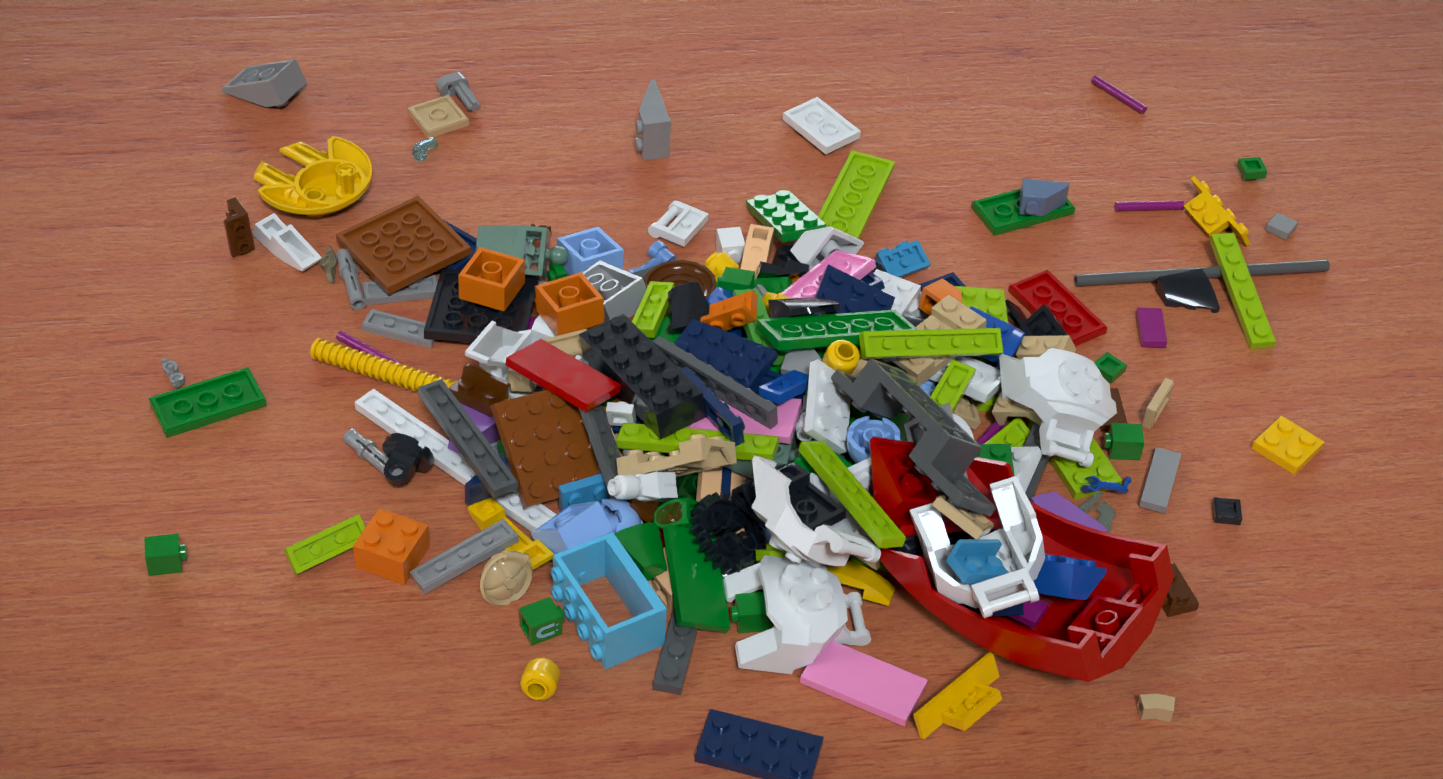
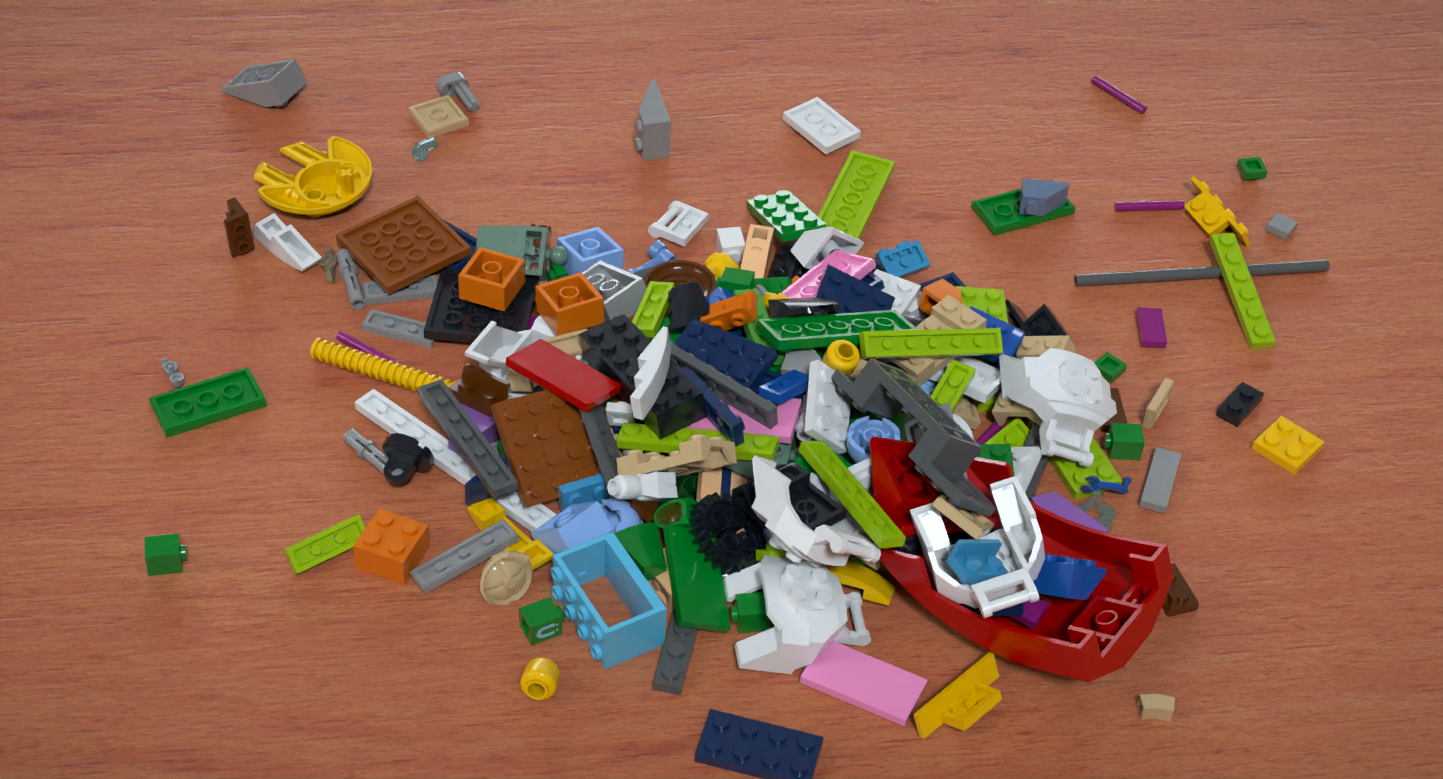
(652, 373): none -> white slope
(791, 269): black slope -> none
(1069, 310): red tile -> none
(1187, 290): black slope -> none
(1227, 511): black tile -> none
(1239, 404): none -> black plate

